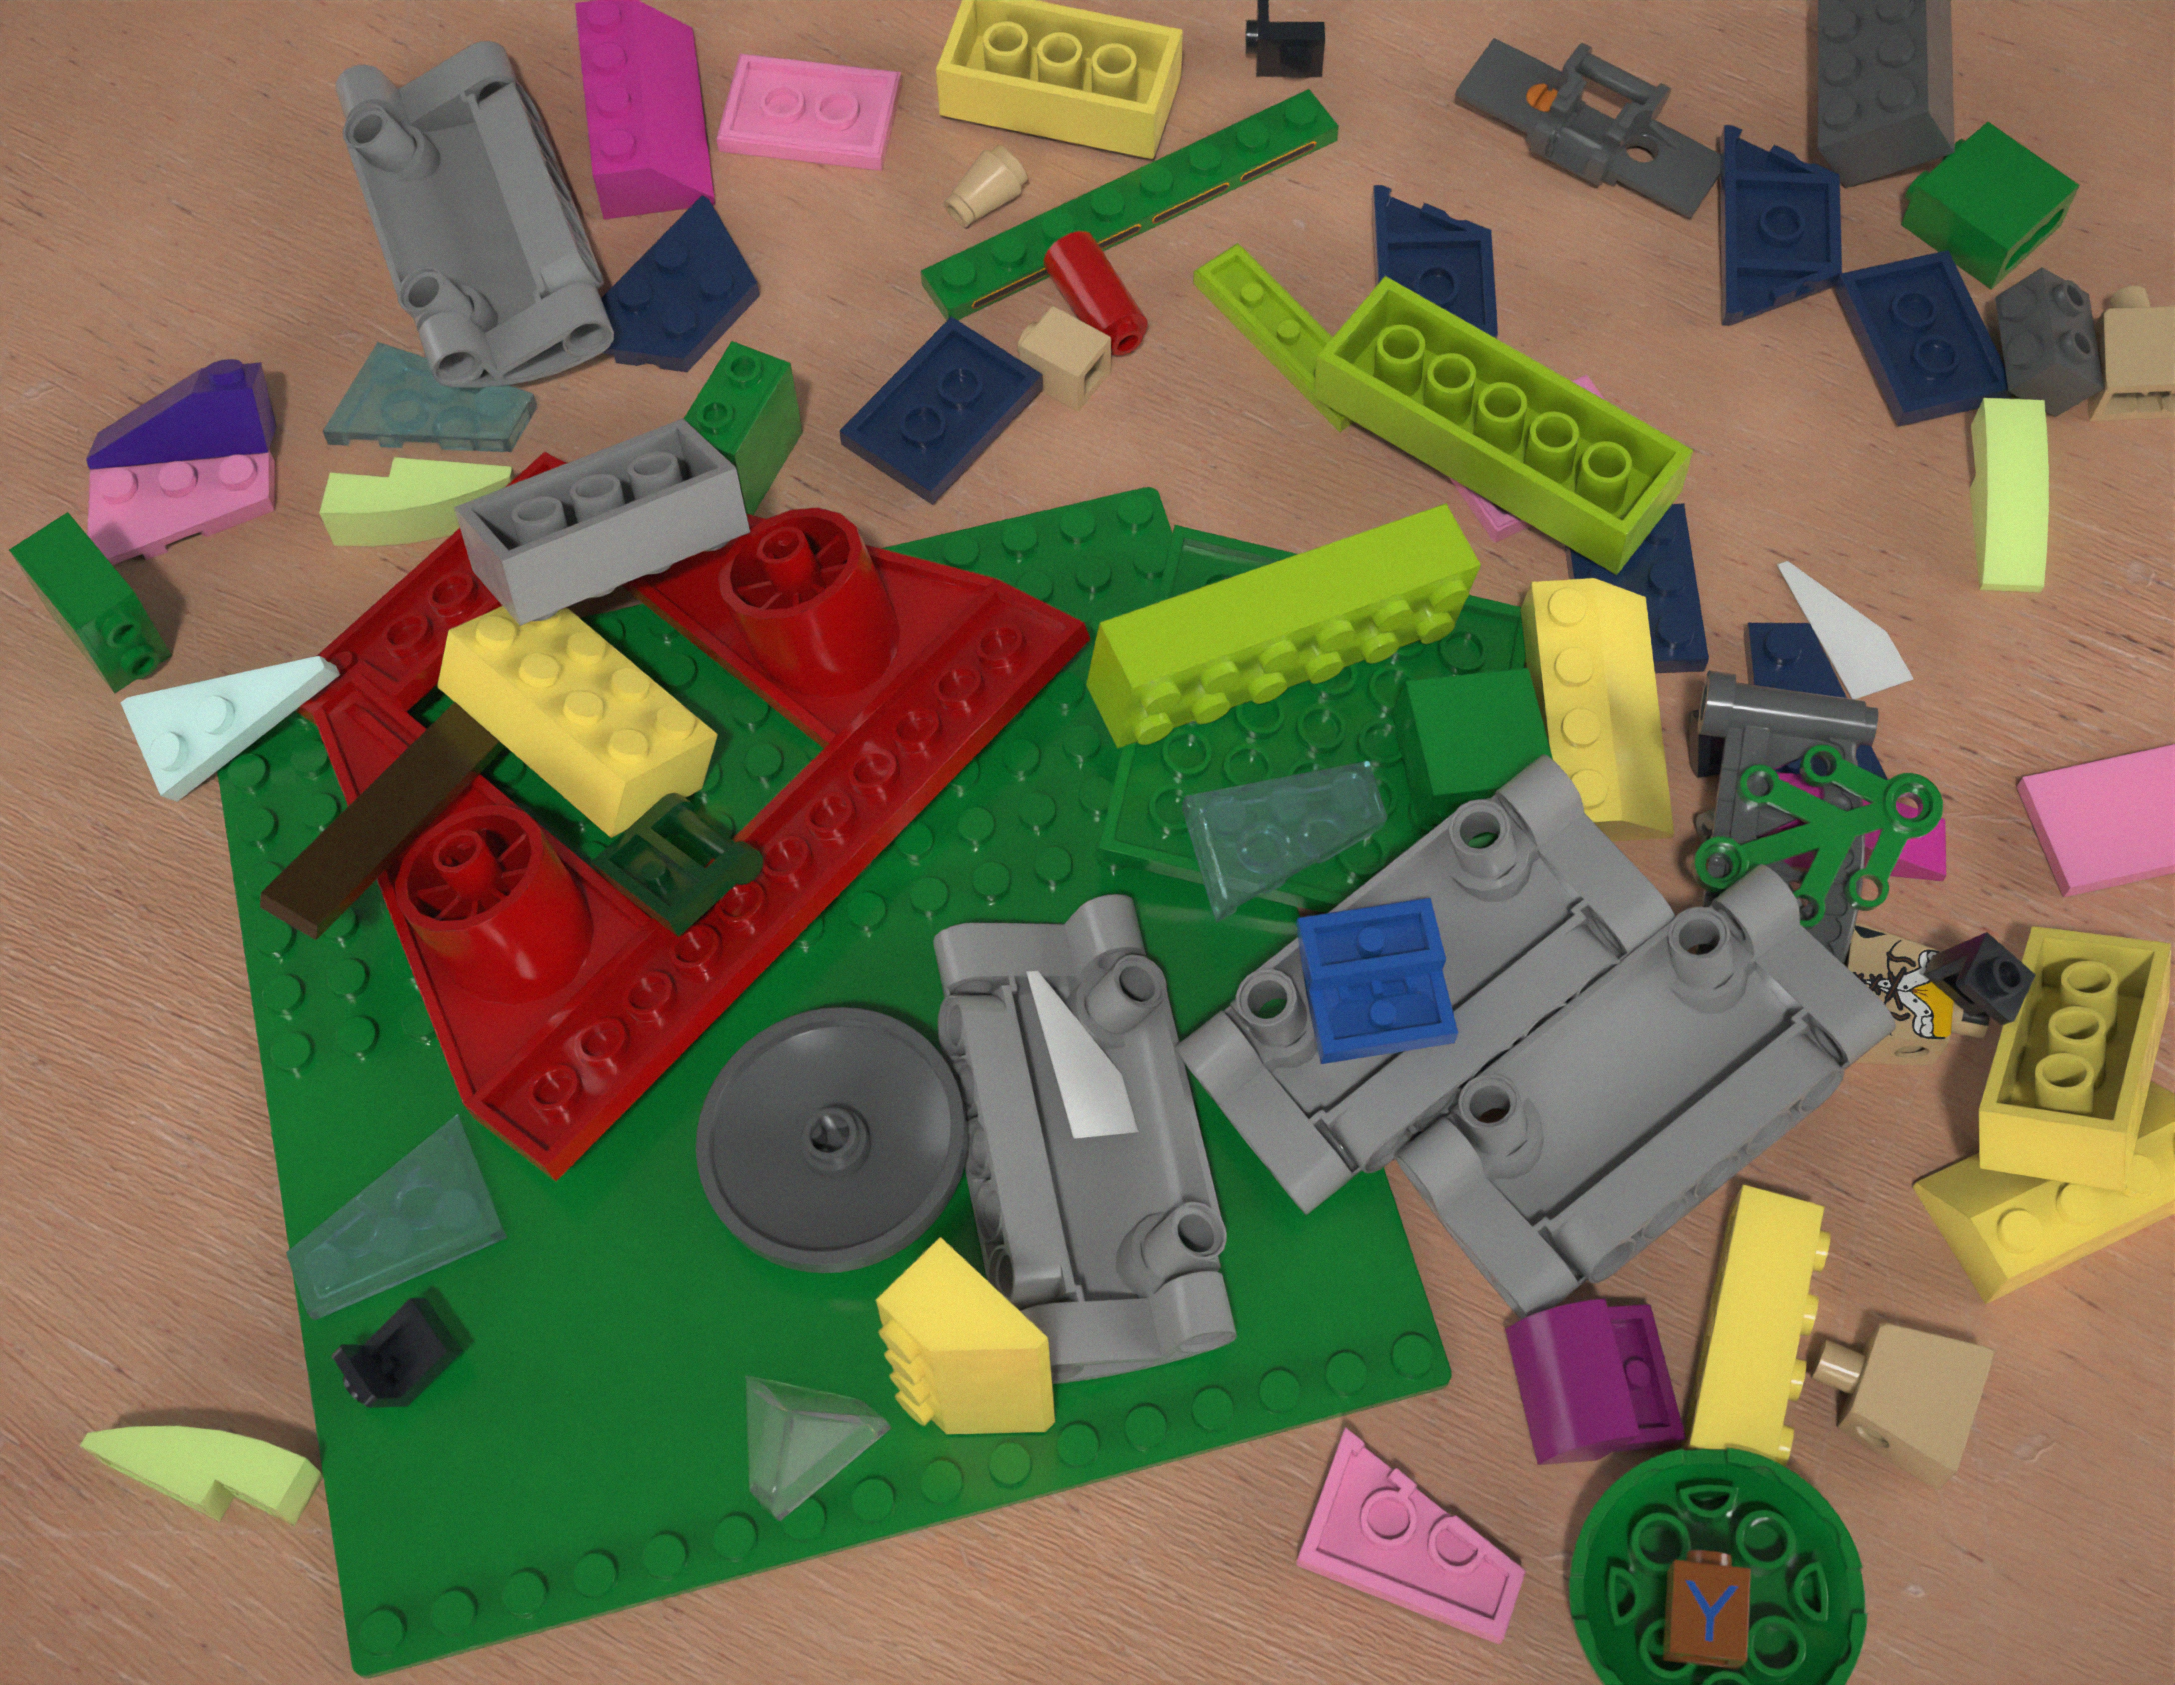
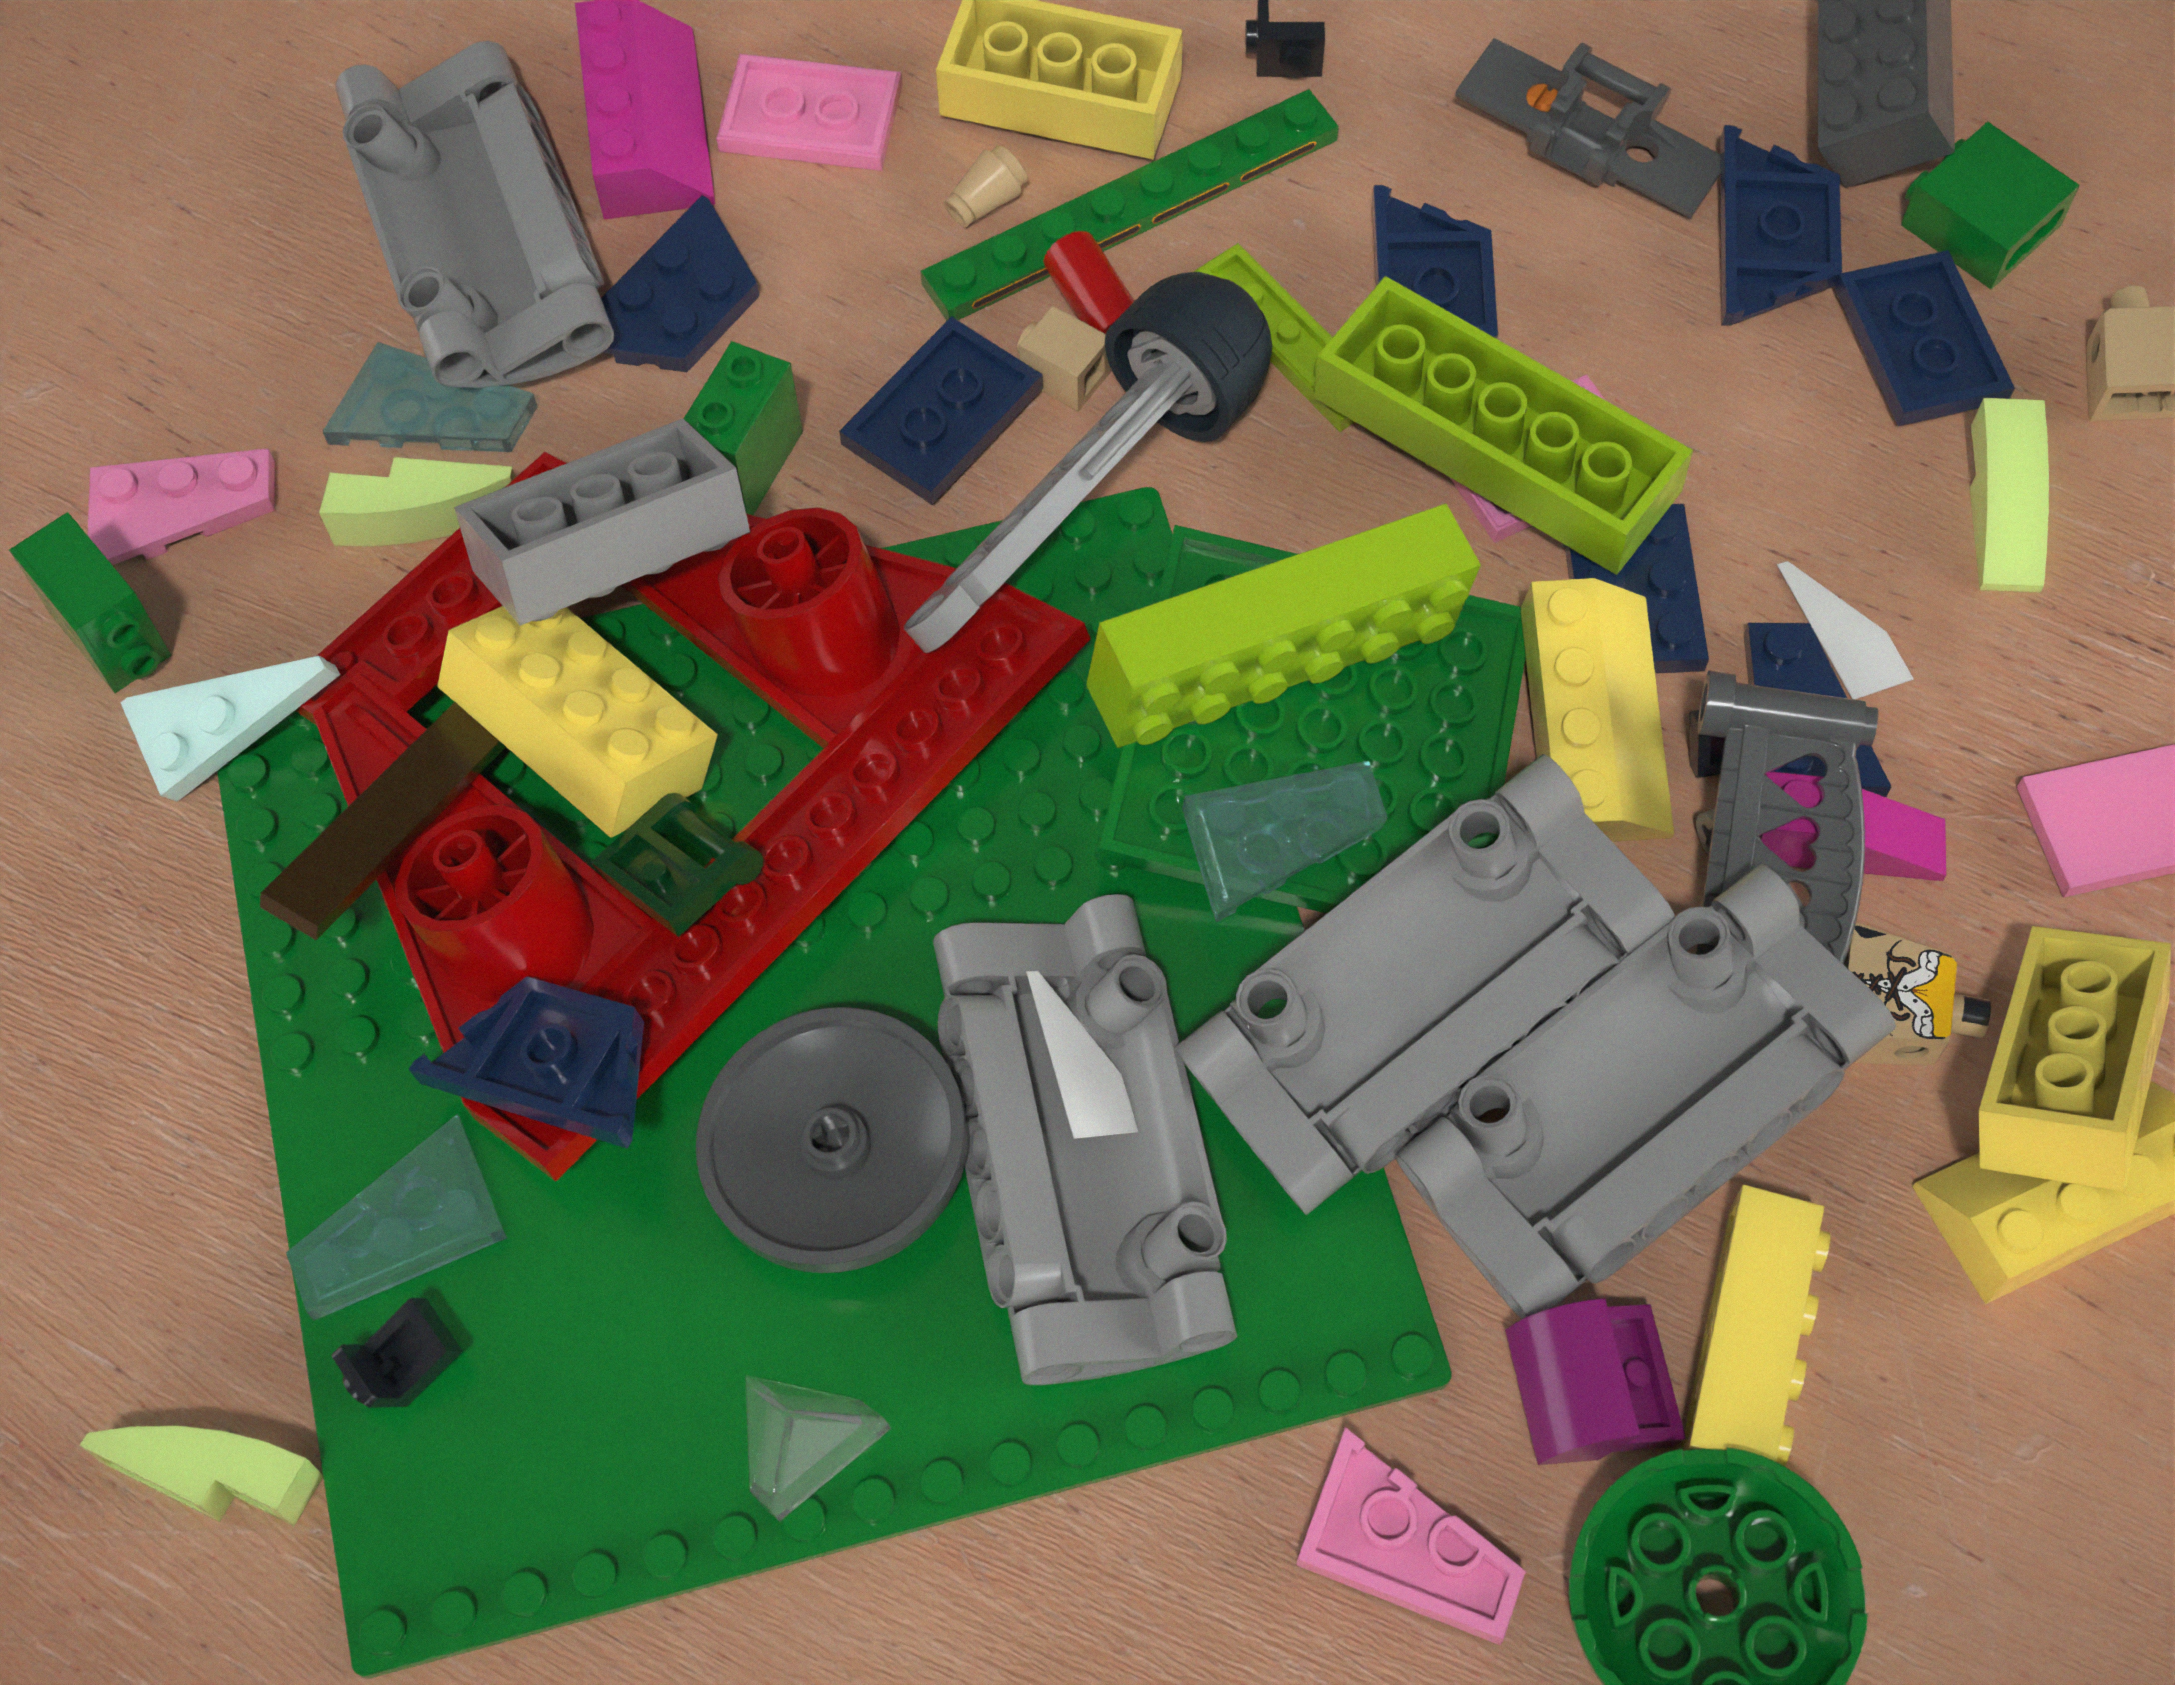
(204, 416): dark purple slope -> none
(548, 1059): none -> dark blue wing
(964, 1350): light yellow slope -> none
(1187, 359): none -> piece
(1376, 980): blue slope -> none
(1466, 737): green piece -> none
(1707, 1611): dark orange brick -> none
(1827, 829): green plant -> none
(1908, 1396): tan torso -> none
(1982, 978): black bracket -> none
(2049, 341): dark grey brick -> none

